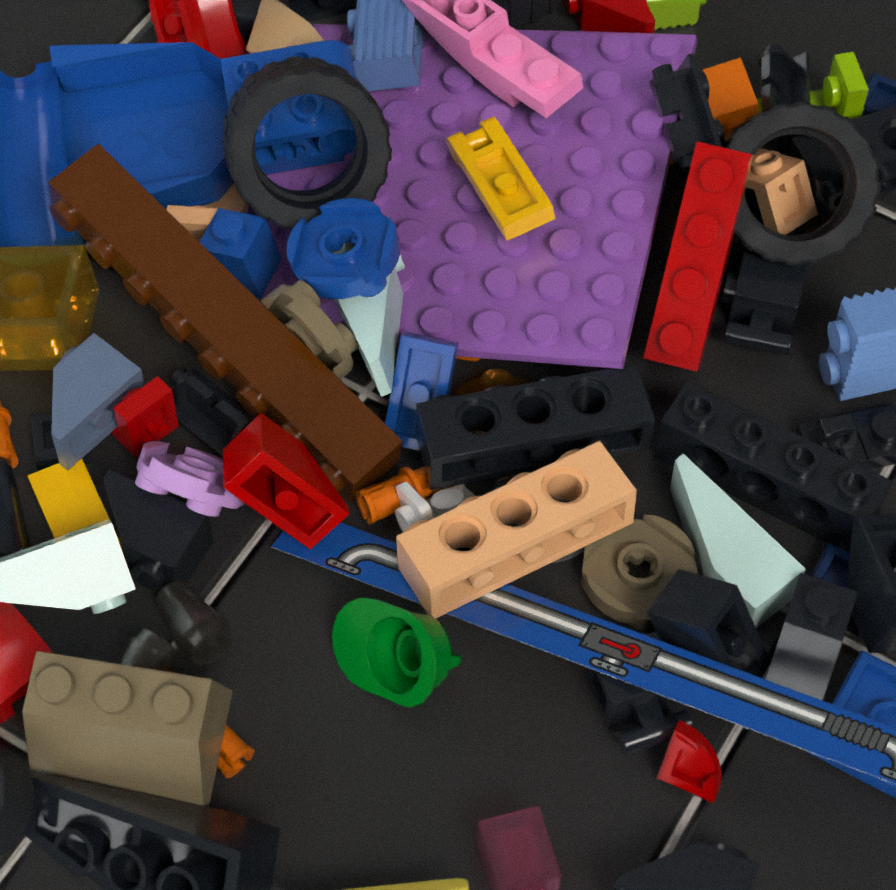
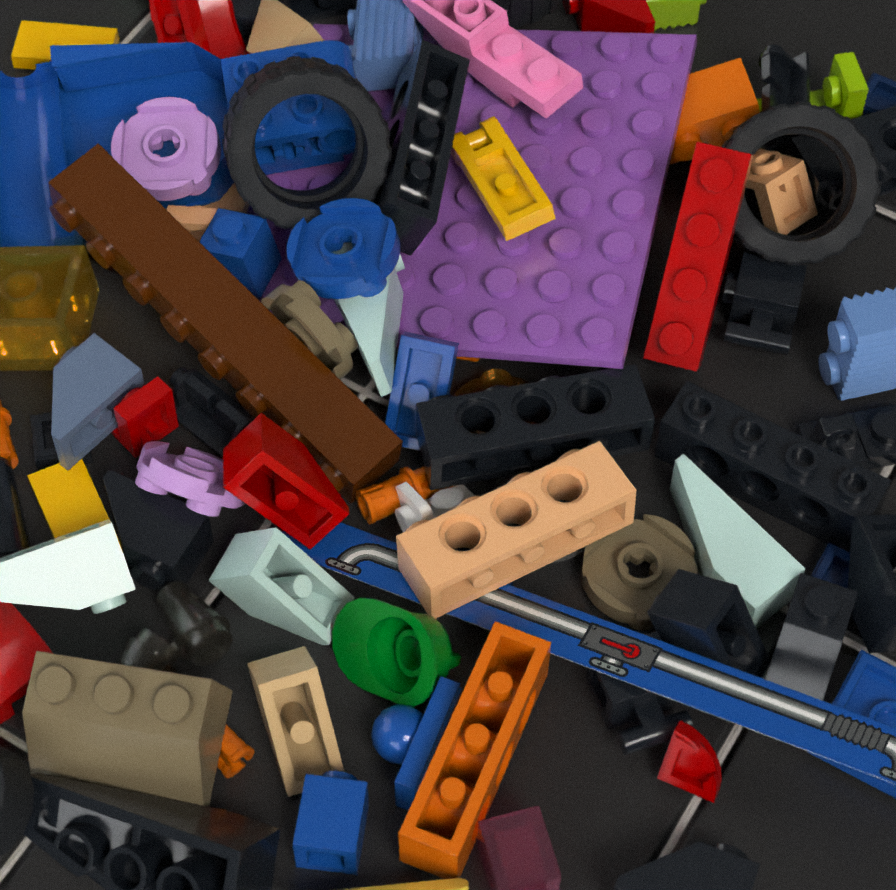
(35, 39): none -> yellow tile
(193, 135): none -> lavender plate
(280, 584): none -> light aqua slope
(295, 716): none -> tan slope
(331, 822): none -> blue brick
(411, 739): none -> blue tile
(421, 140): none -> black brick
(474, 752): none -> orange brick
(685, 93): black hinge -> none

